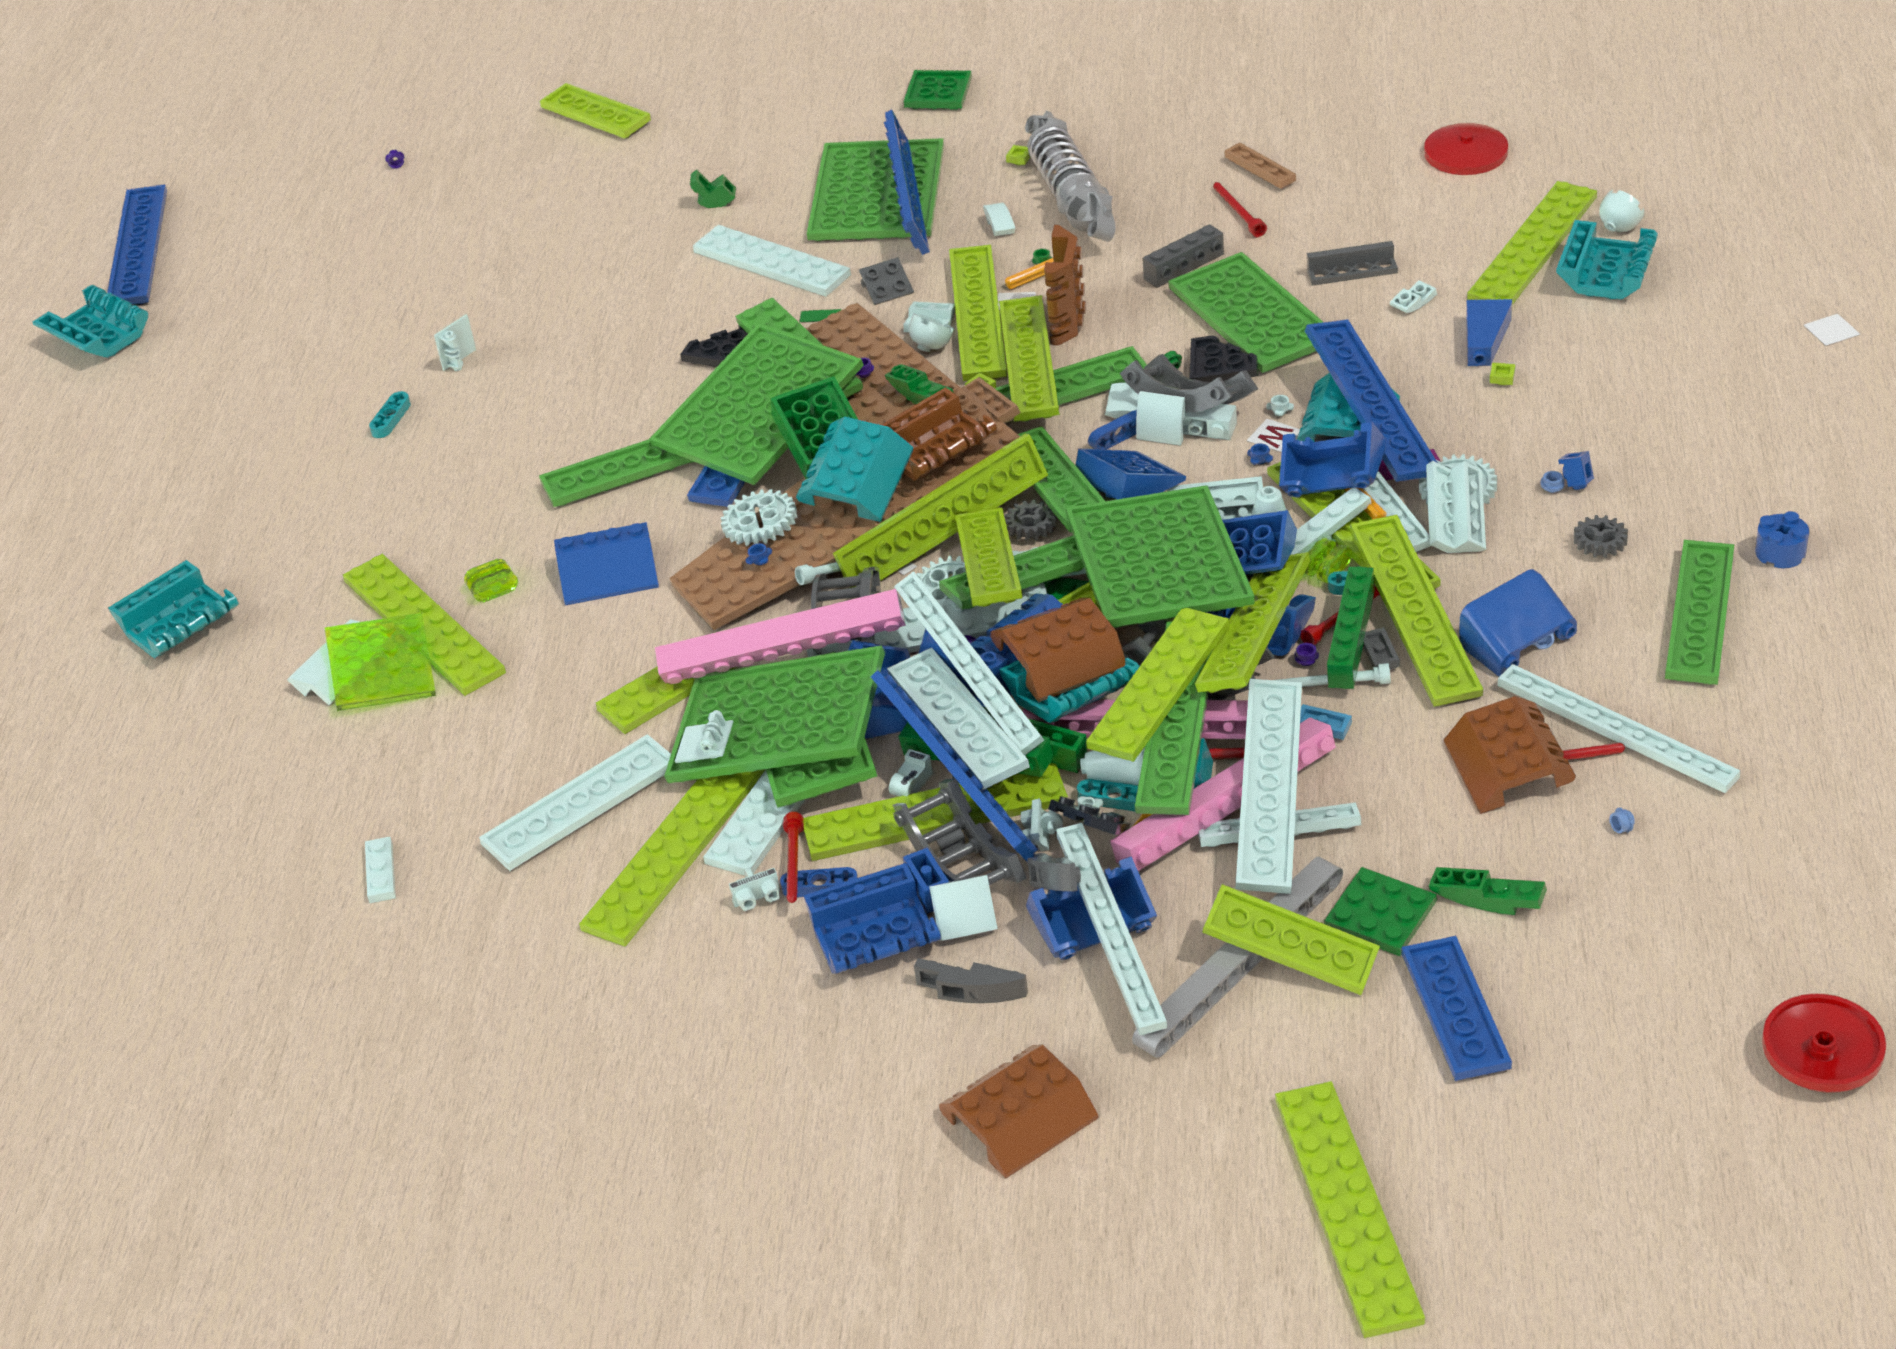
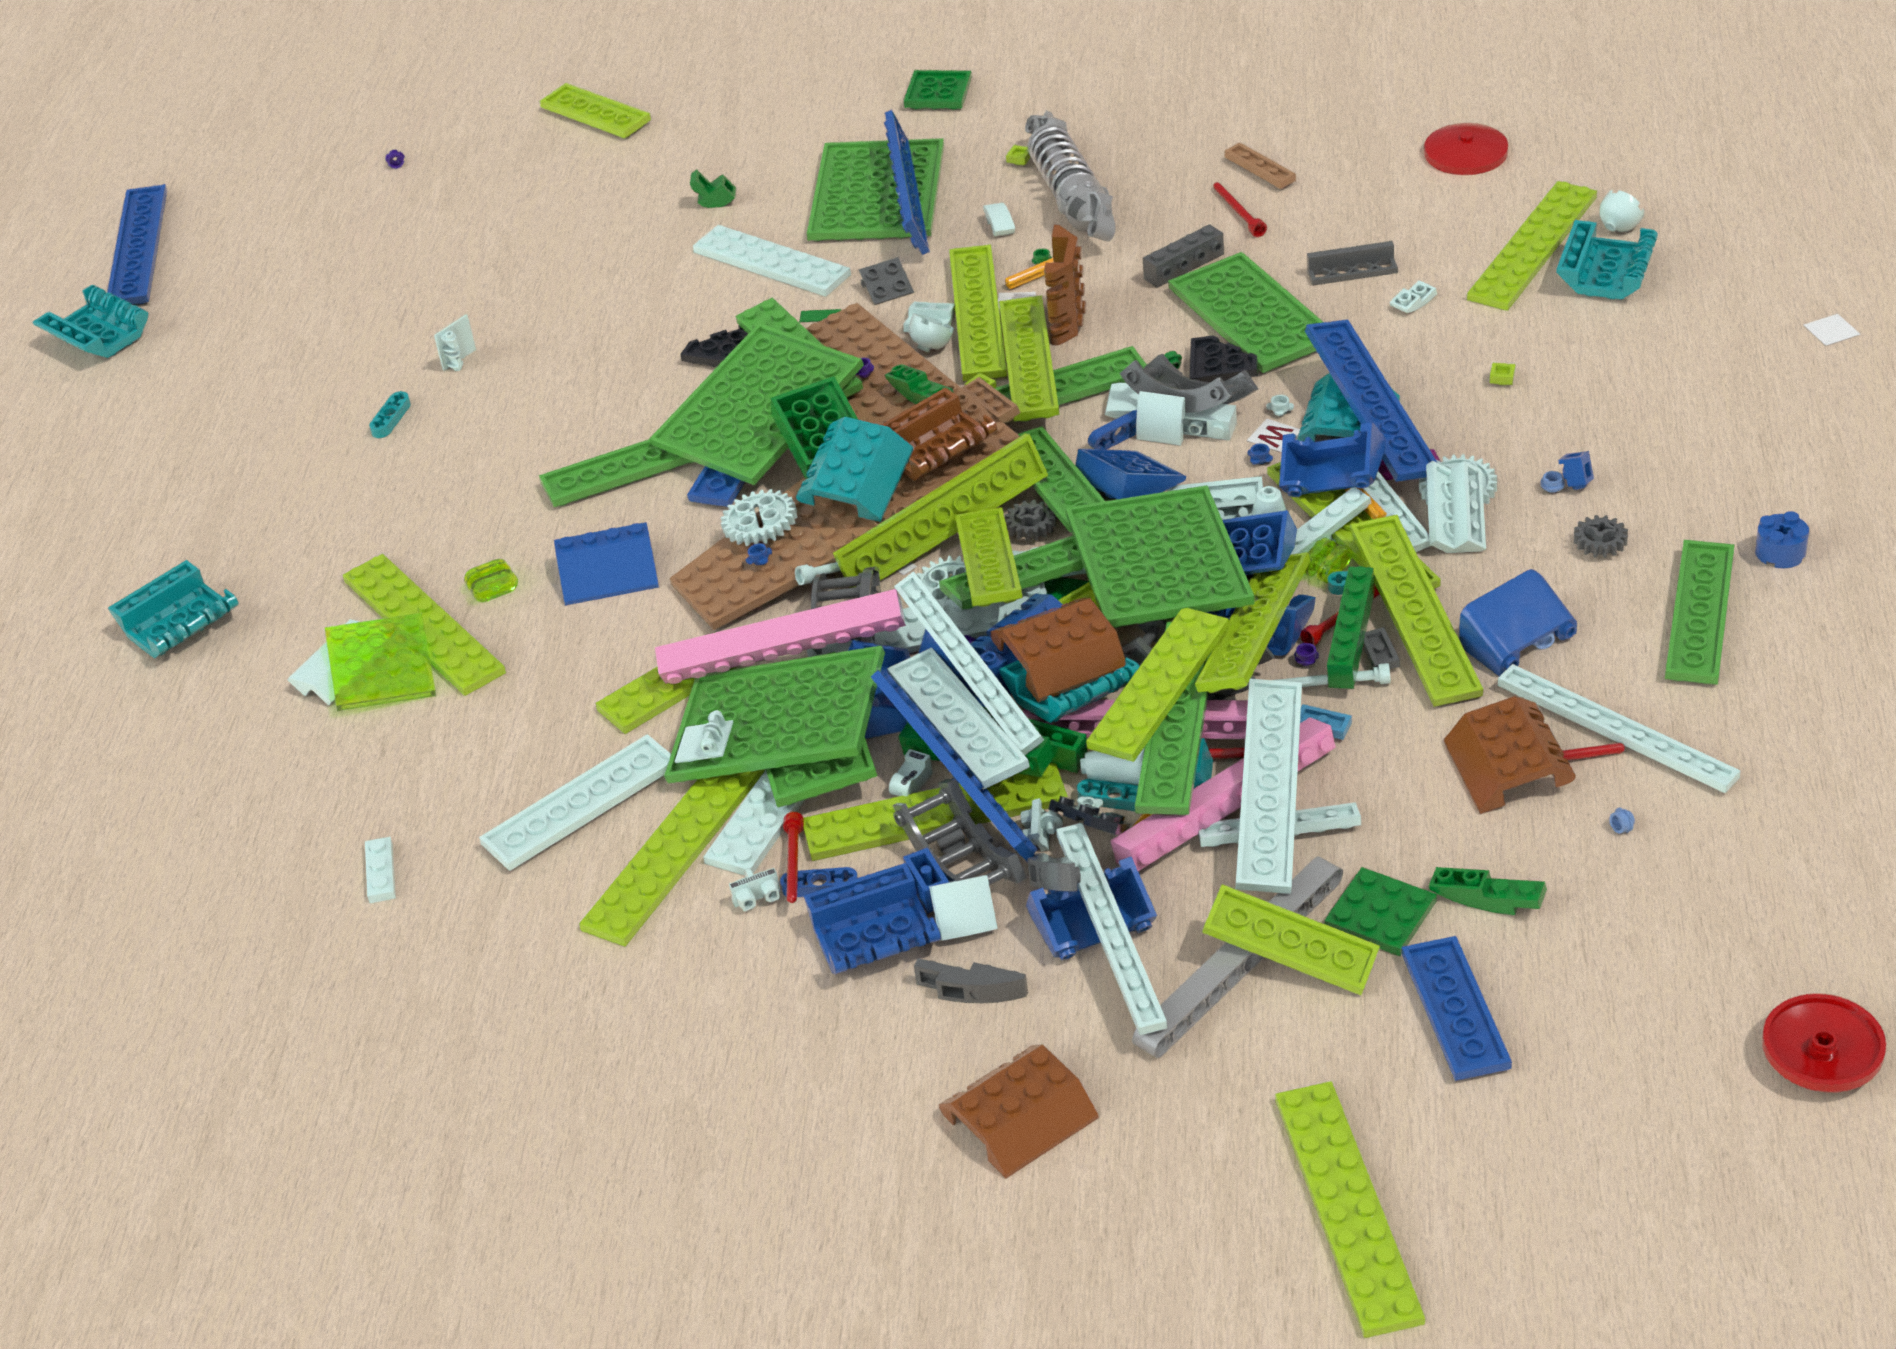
(1486, 328): blue slope -> none

